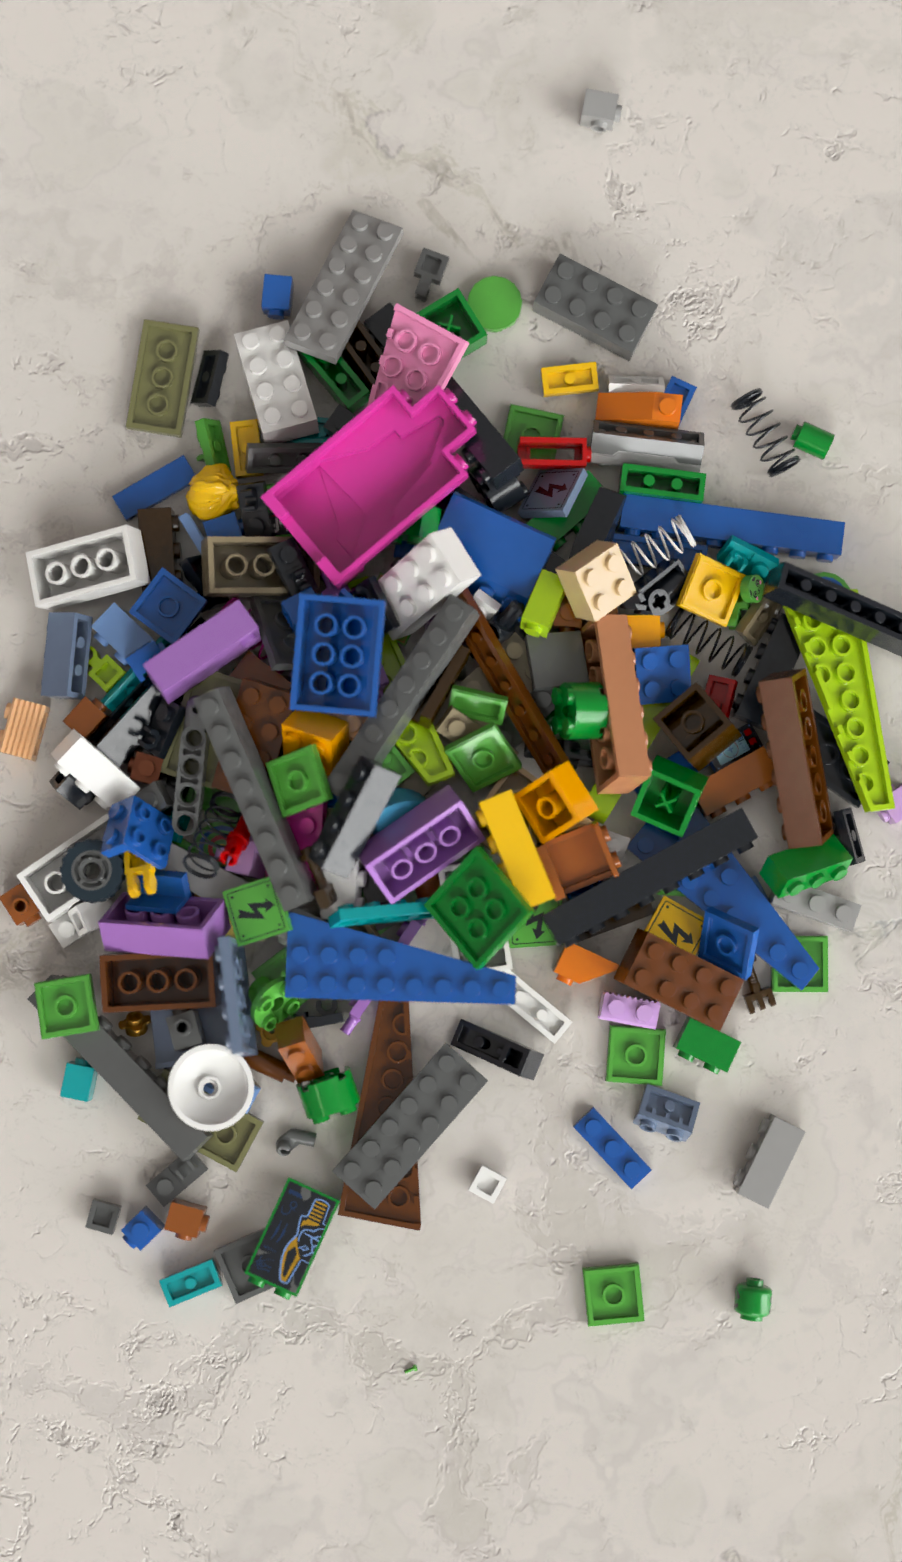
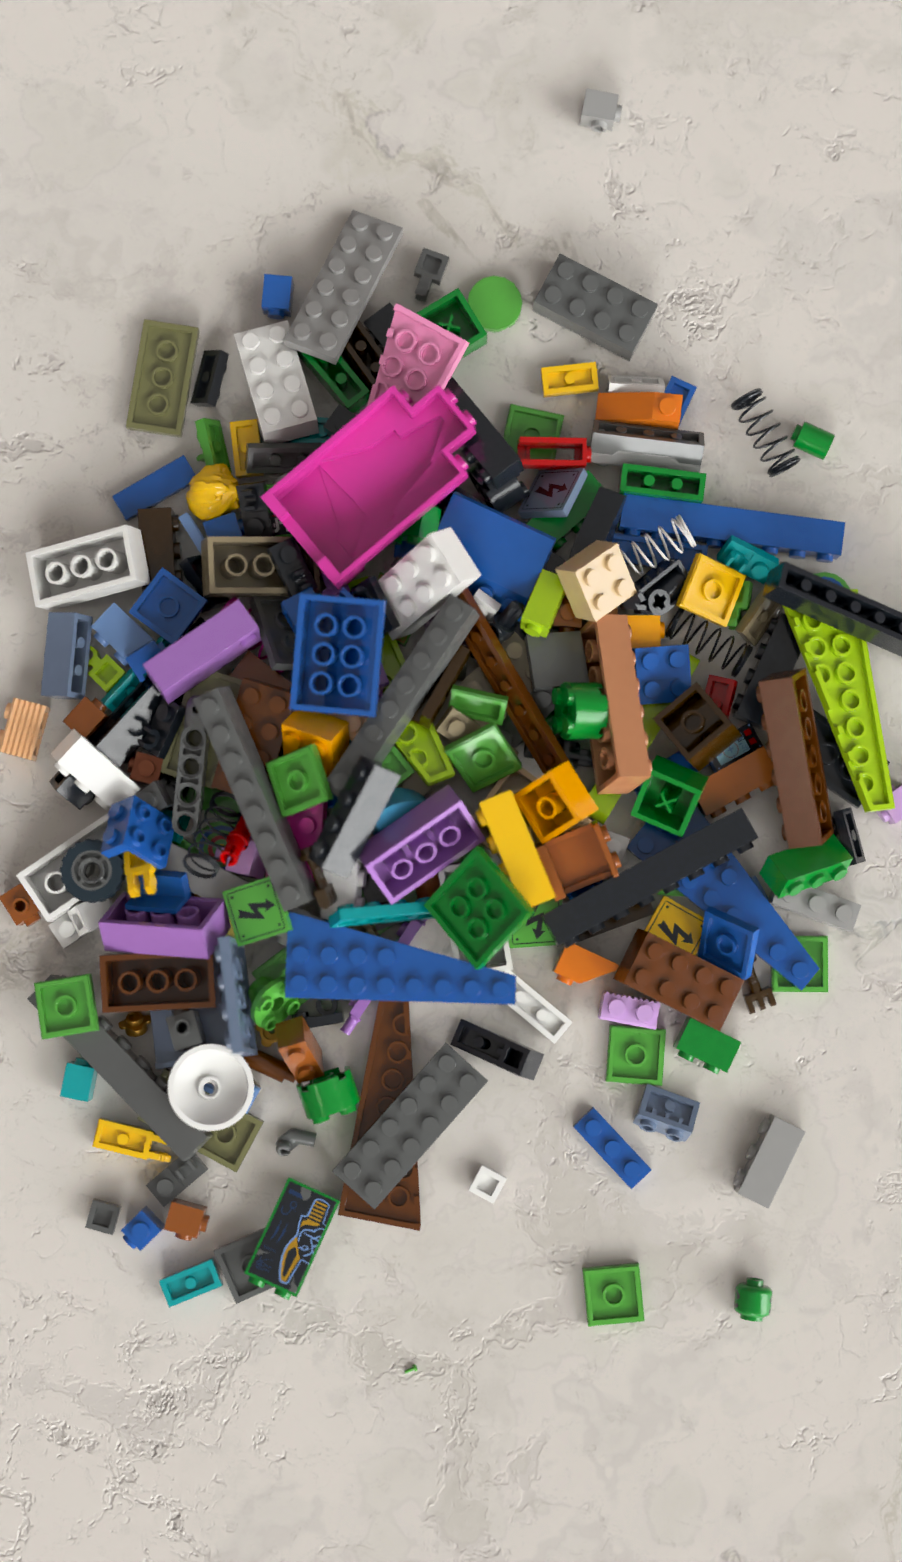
(128, 1140): none -> yellow hinge
(752, 588): bright green tile -> none

